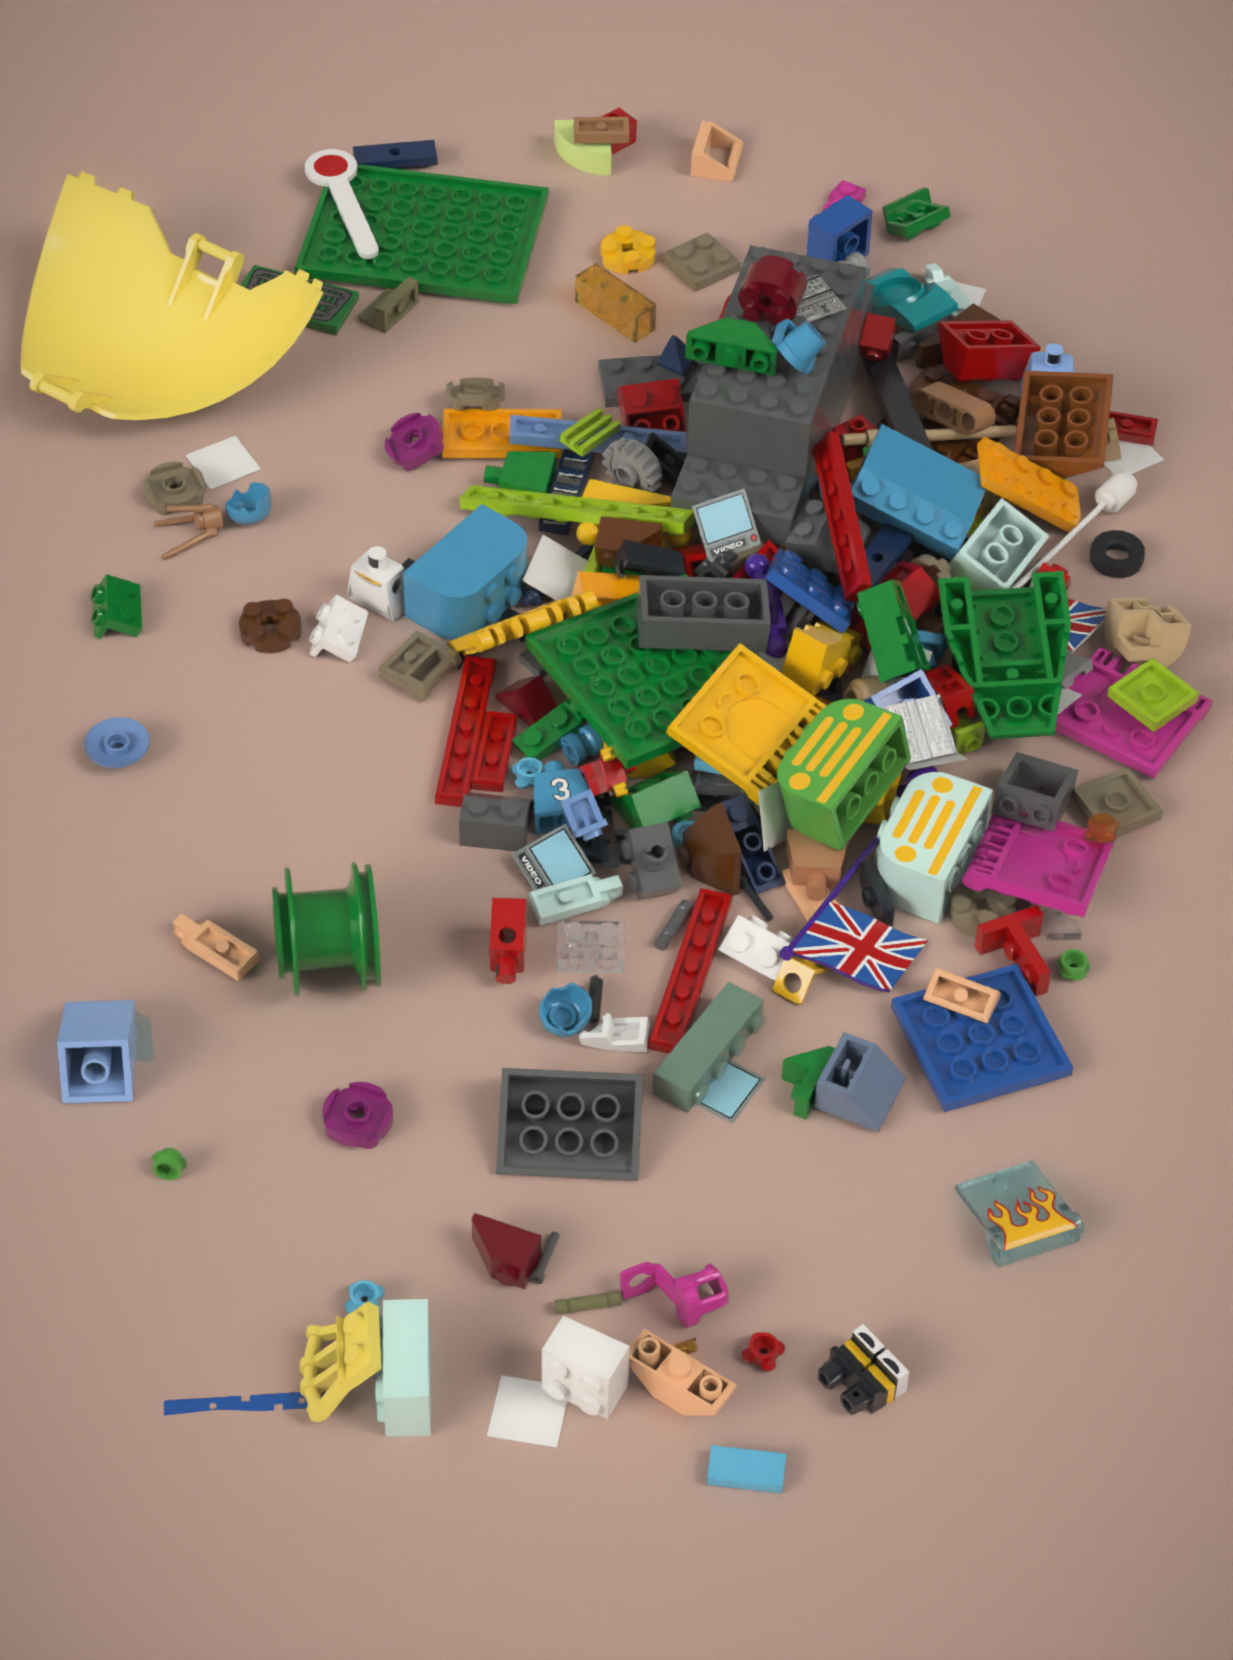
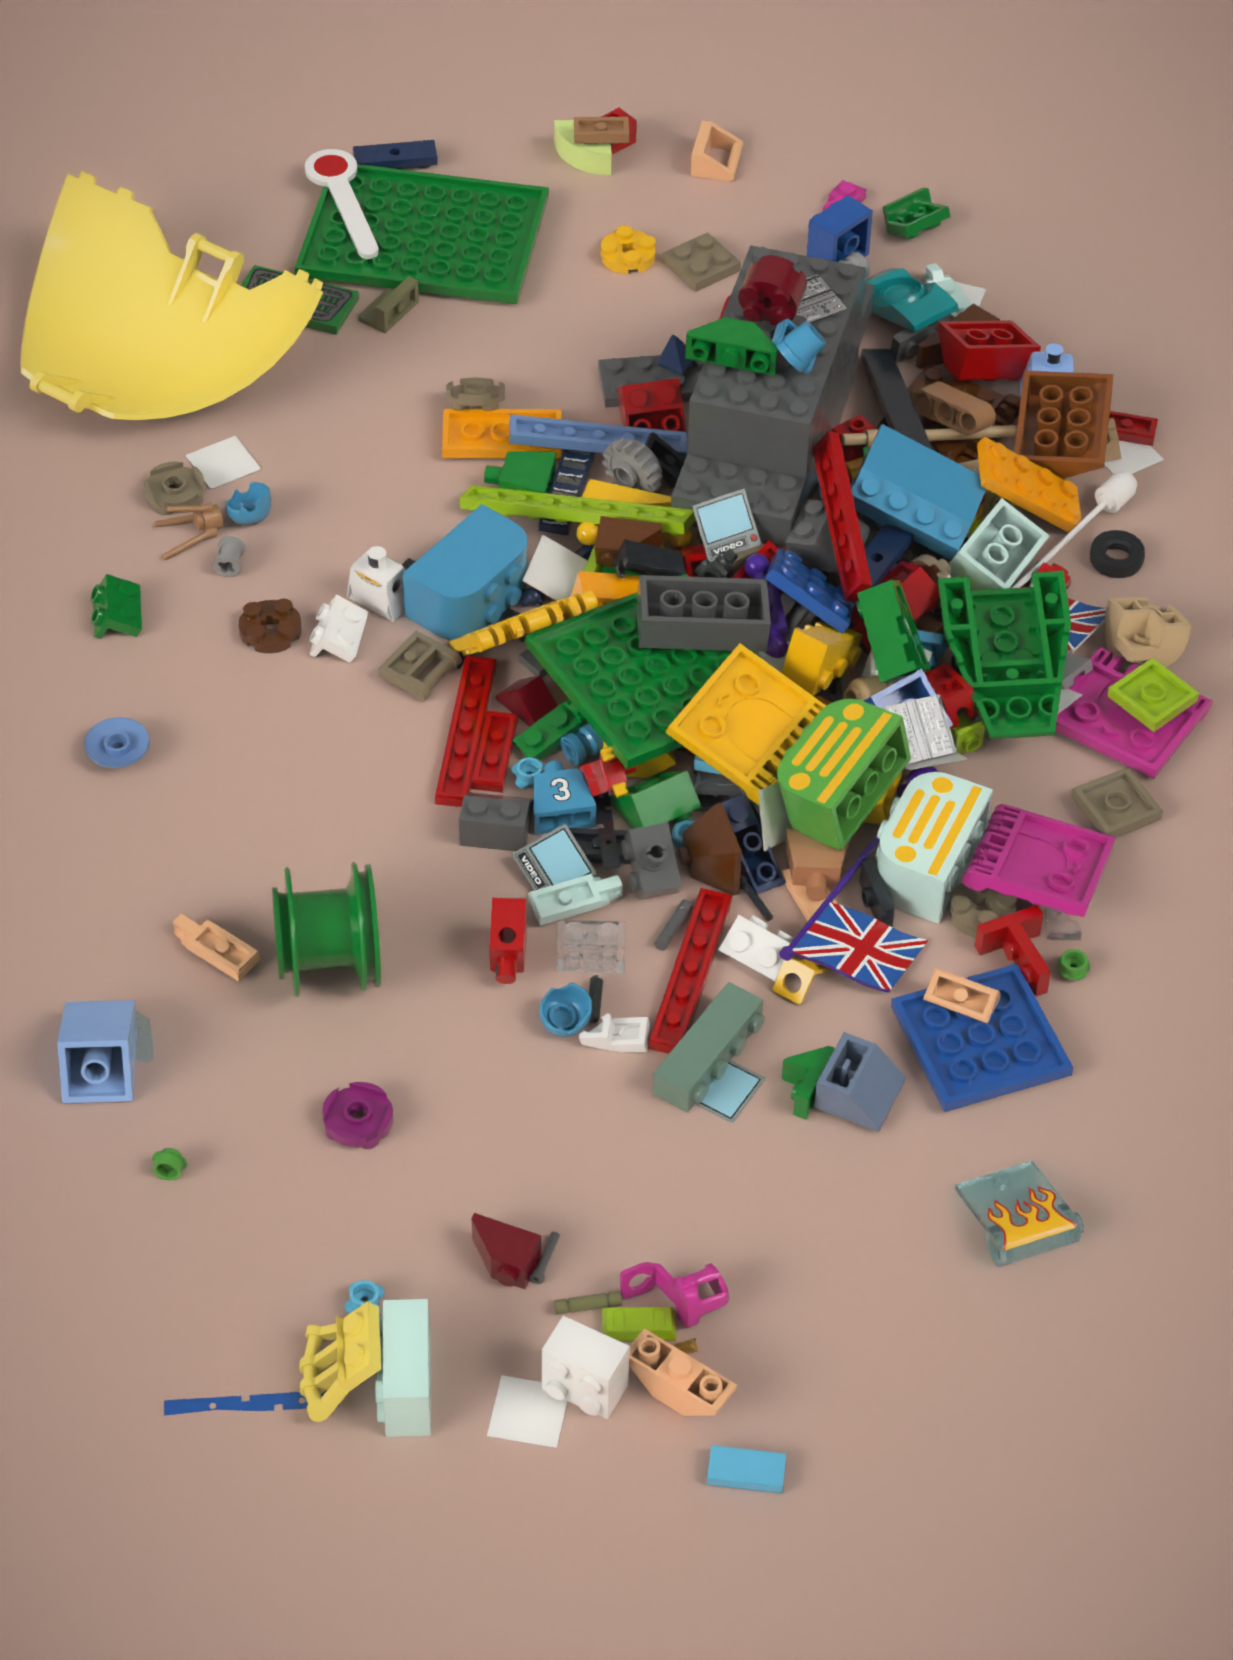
(229, 554): none -> light grey bush
(428, 444): magenta plate -> none
(569, 1124): dark grey slope -> none
(583, 815): medium blue bracket -> none
(586, 428): lime tile -> none
(615, 302): clear yellow brick -> none
(628, 1322): none -> lime tile
(766, 1342): red plate -> none
(867, 1370): black hips -> none
(877, 337): red brick -> none
(1021, 791): dark grey window -> none
(1102, 828): clear orange plate -> none

